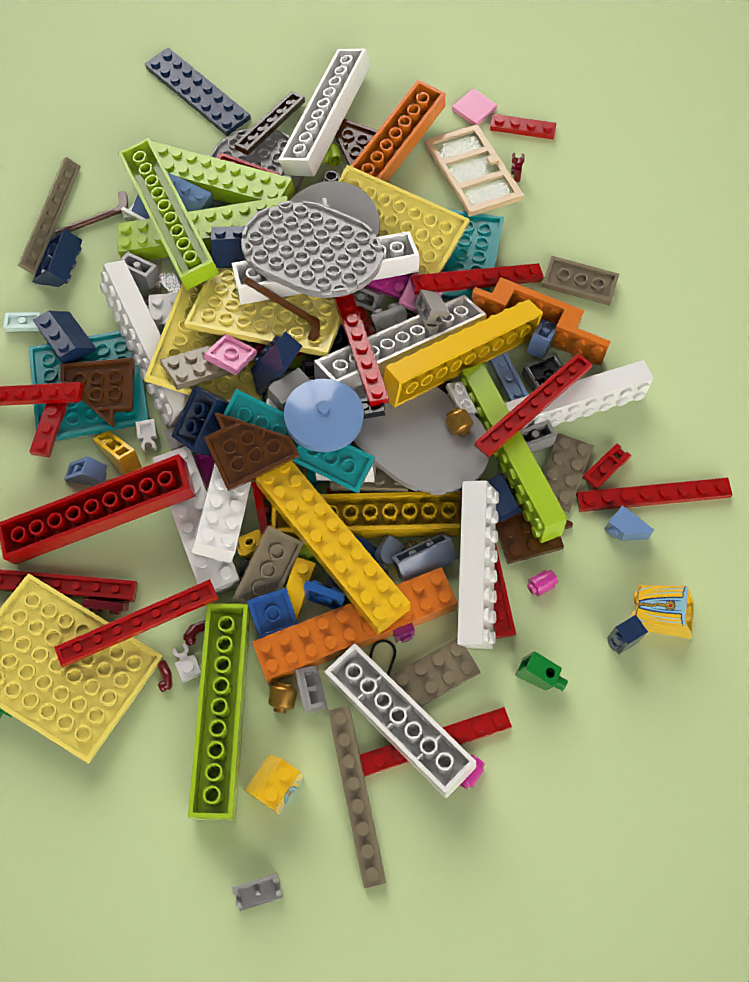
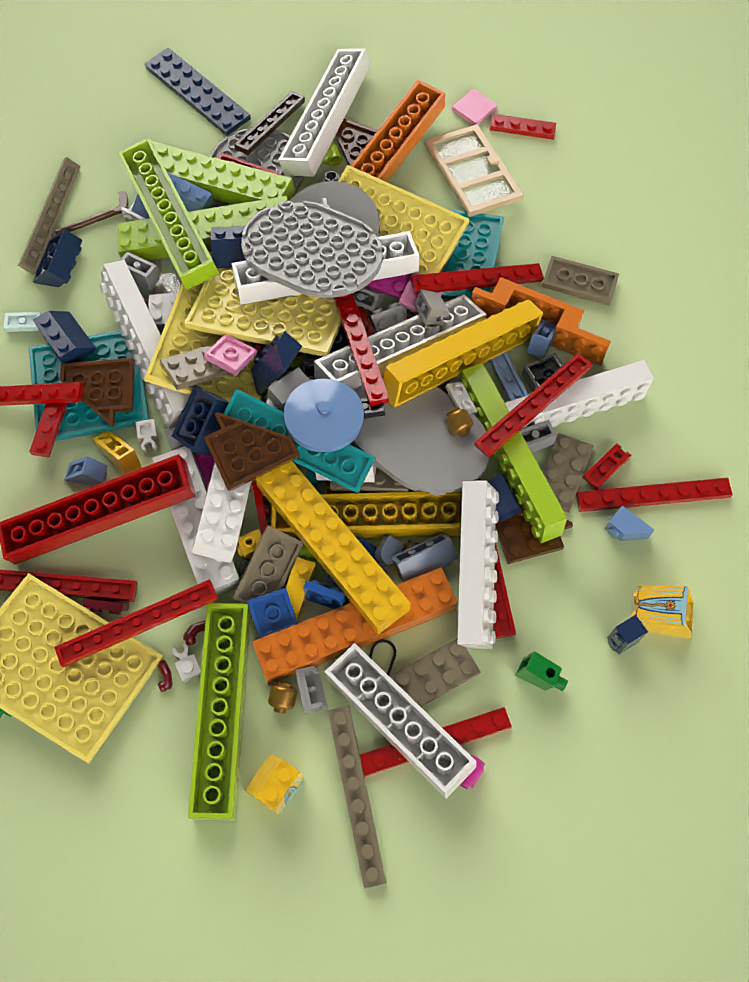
(258, 892): light grey hinge -> none
(313, 321): reddish brown piece -> none
(404, 633): magenta plate -> none
(516, 167): dark red plate -> none
(542, 582): dark pink brick -> none

